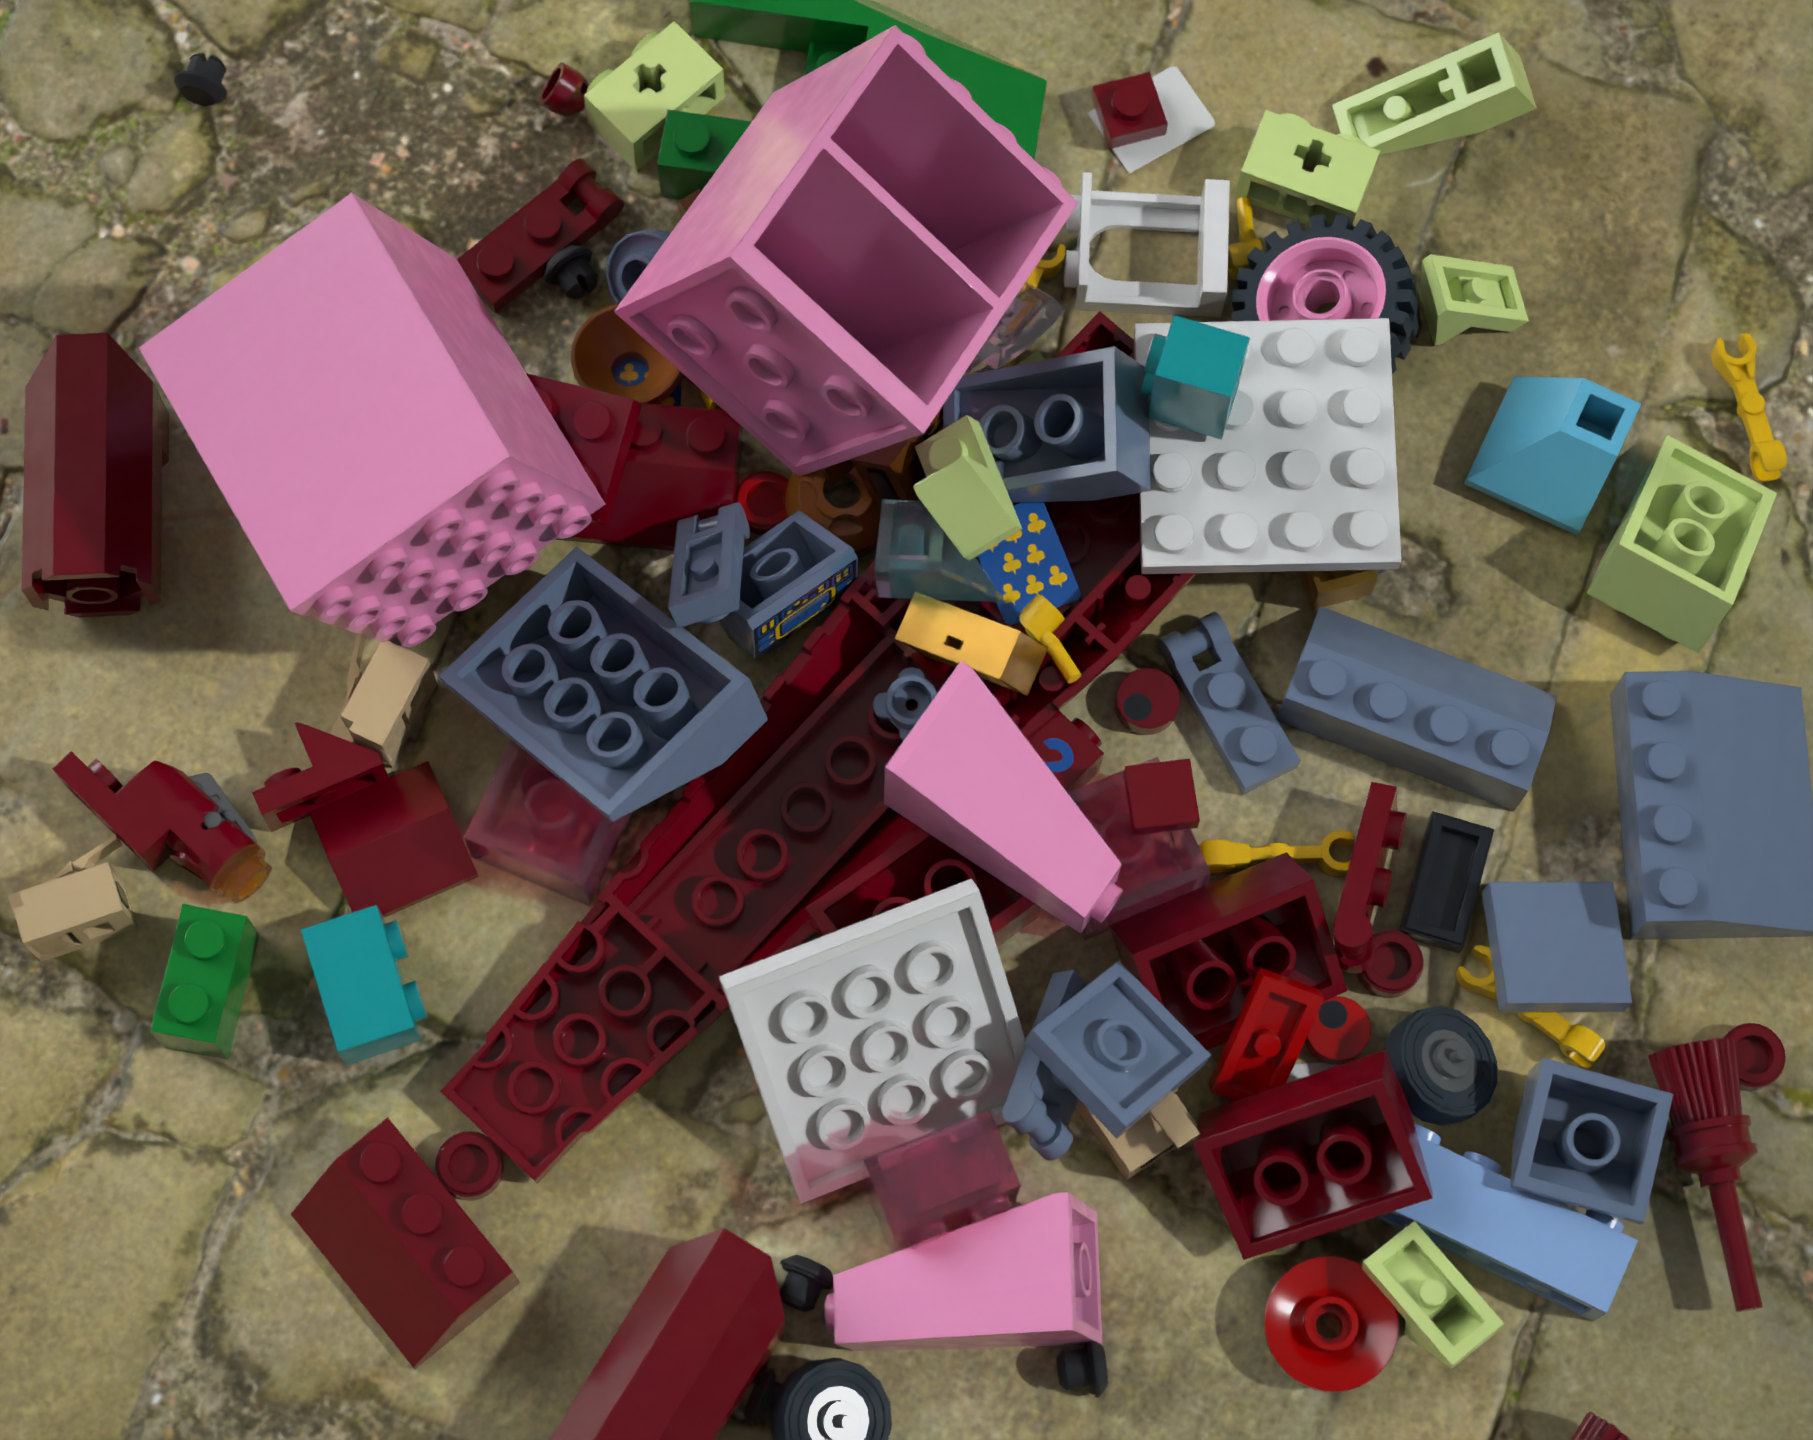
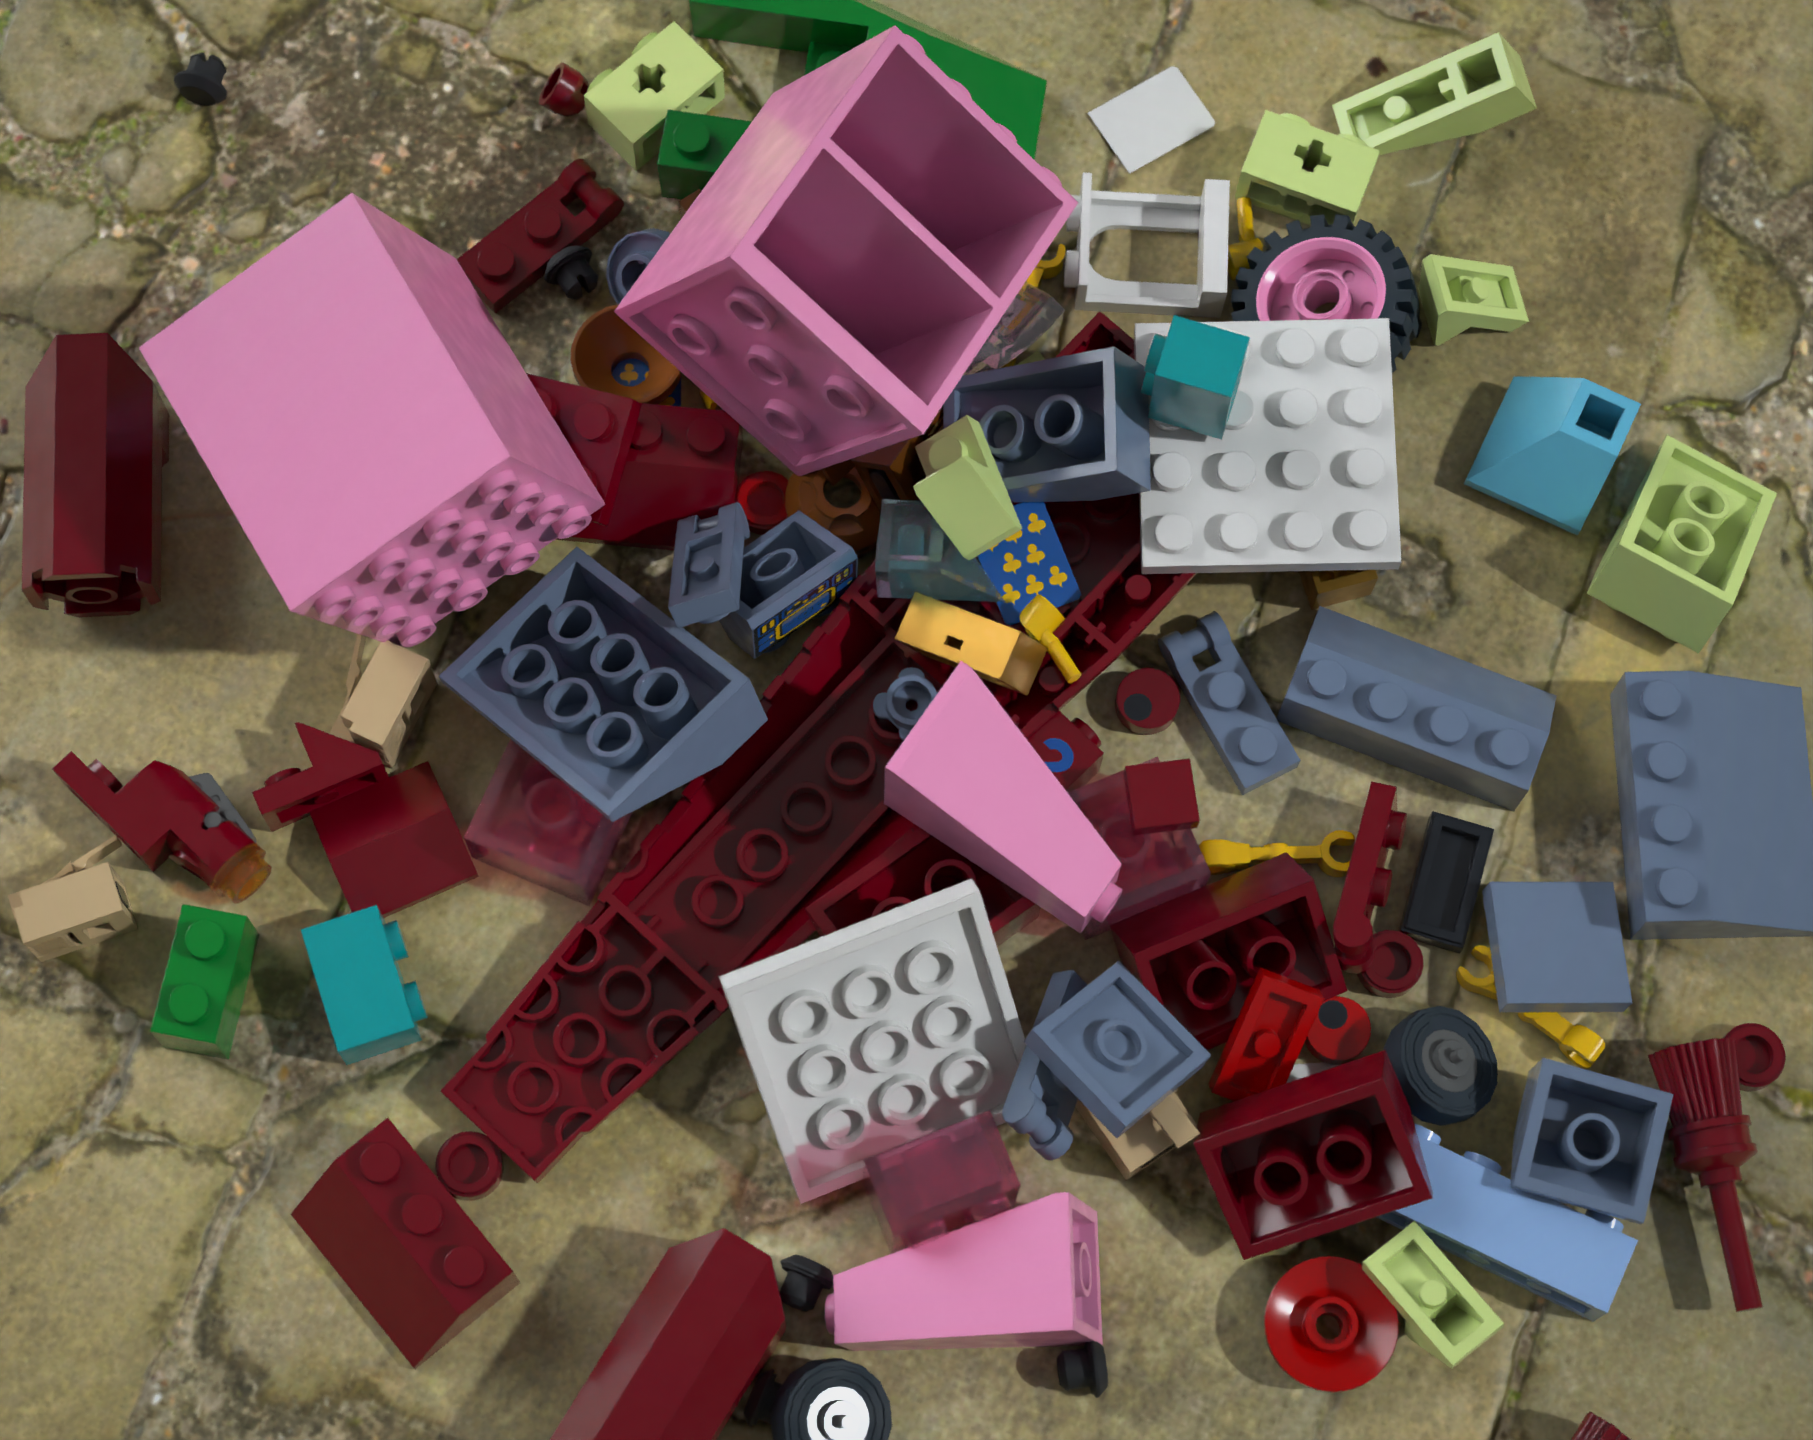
(1129, 110): dark red plate -> none
(1765, 454): yellow piece -> none

